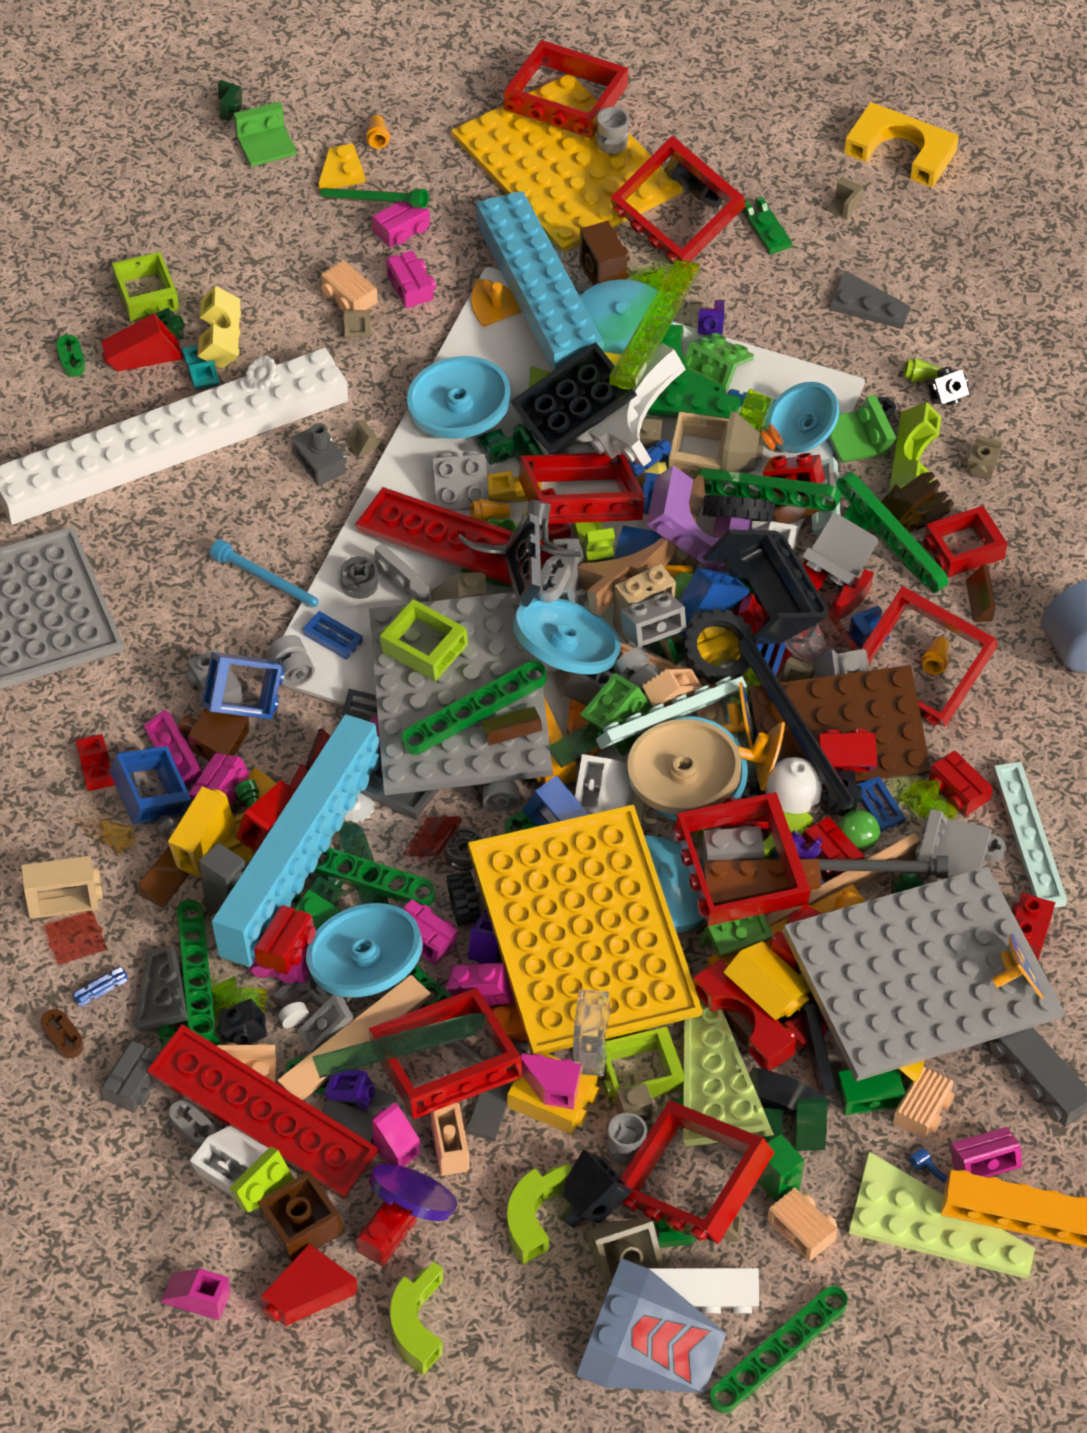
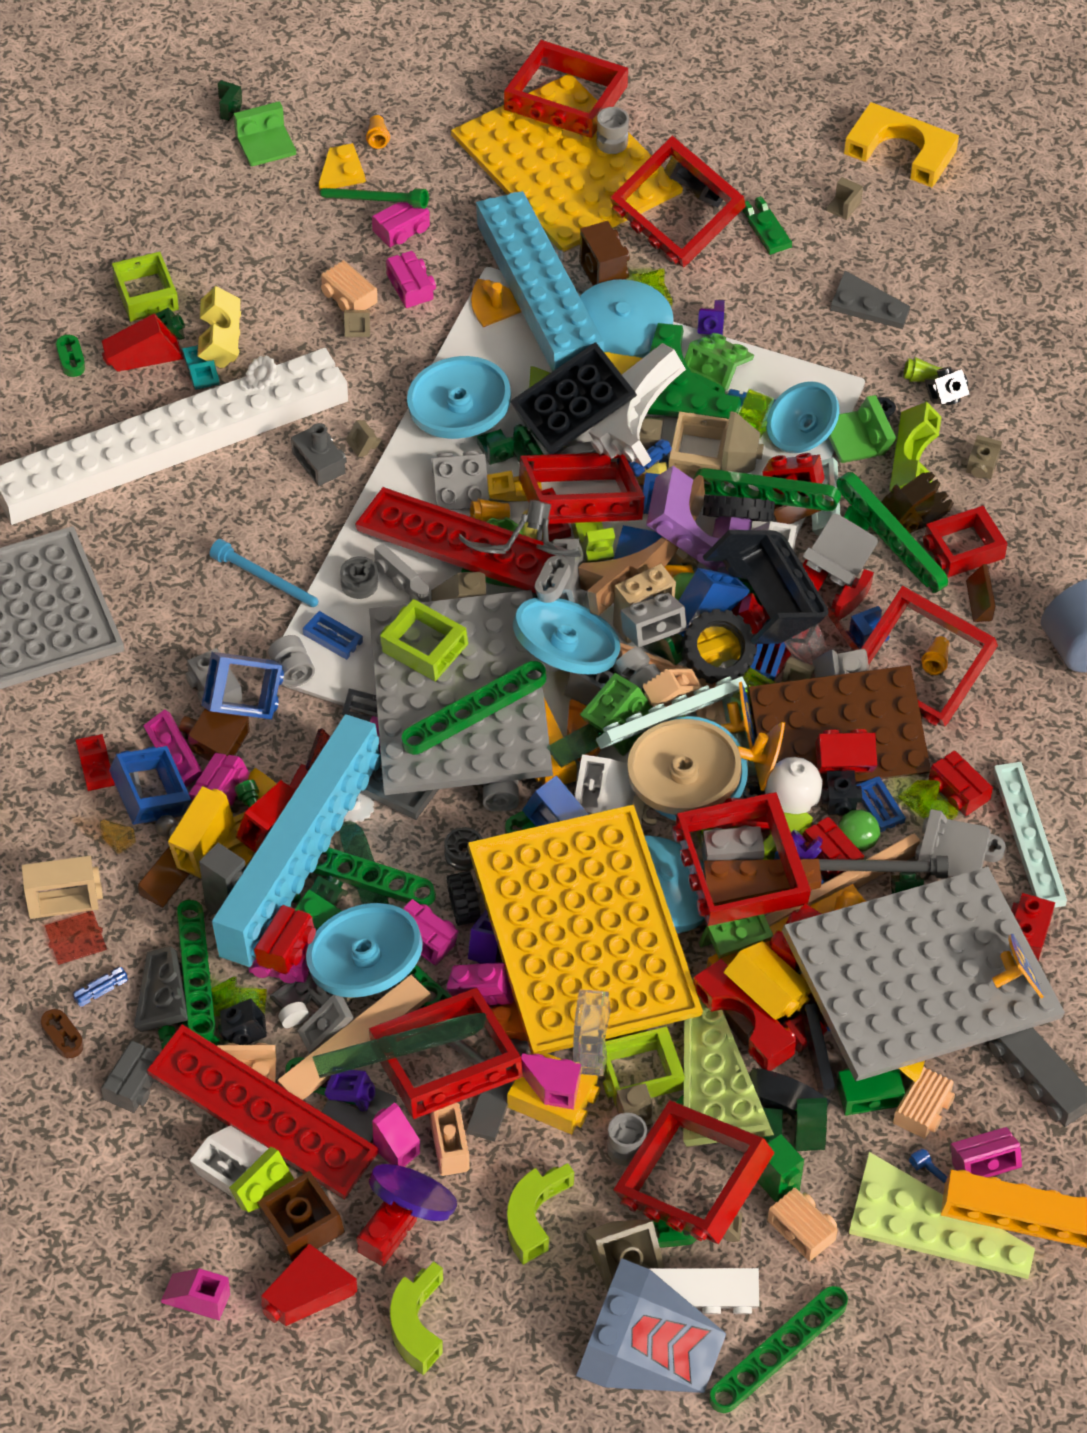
(196, 1118): light grey beam -> none
(432, 836): clear red piece -> none
(511, 725): reddish brown slope -> none
(524, 562): black wing -> none
(592, 1190): black torso -> none
(654, 325): clear neon green plate -> none
(771, 437): orange bush -> none
(796, 723): black axle -> none

